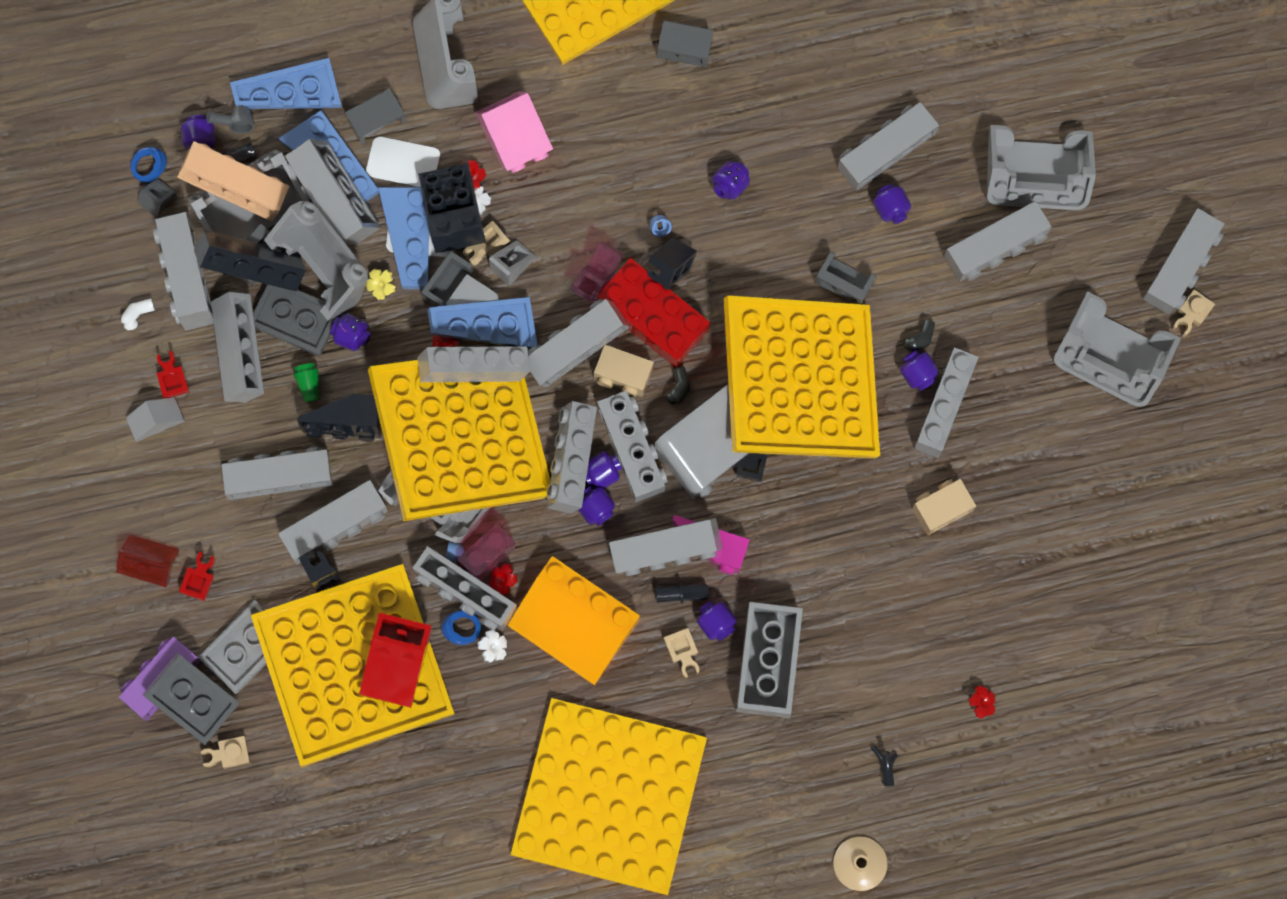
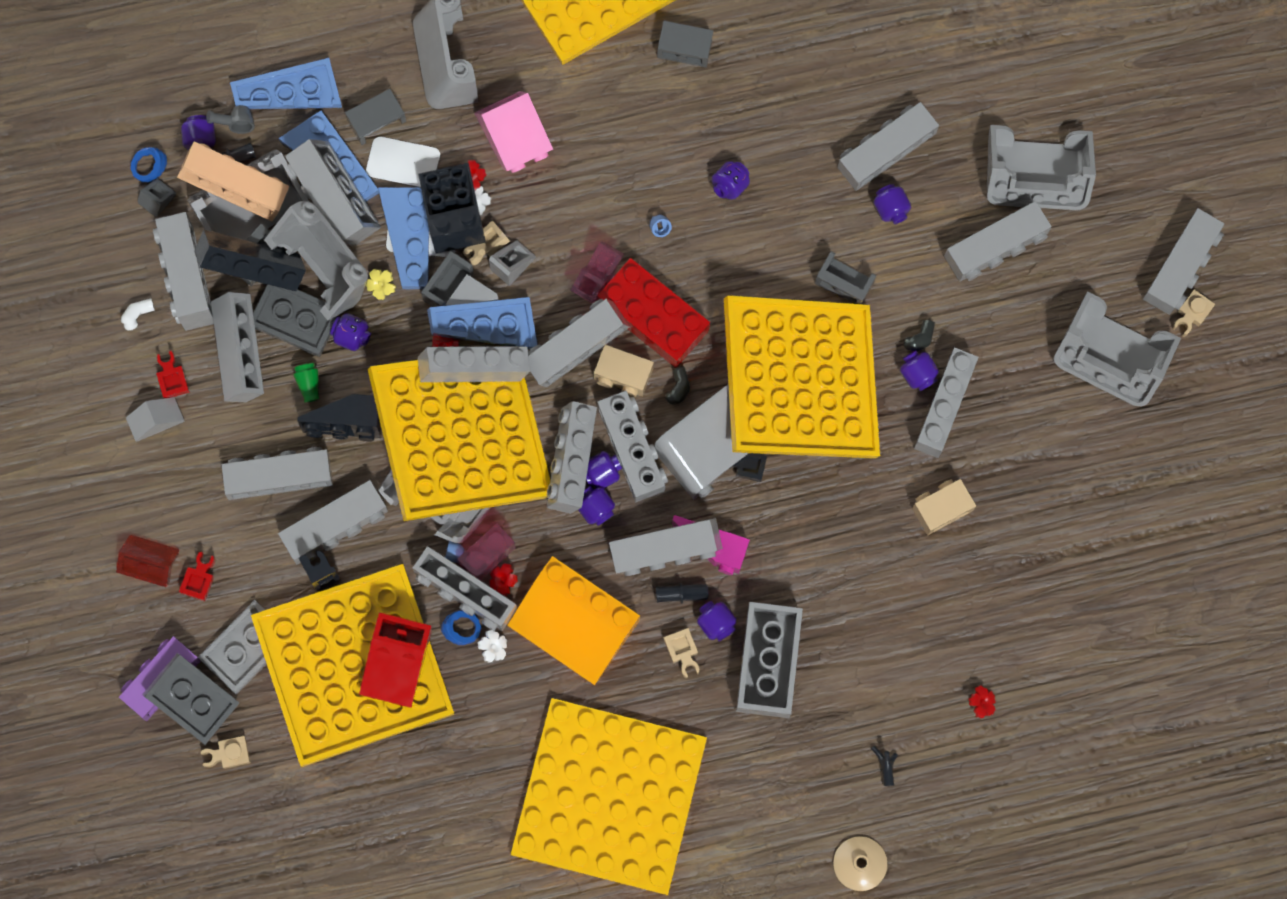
(674, 262): black hinge -> none

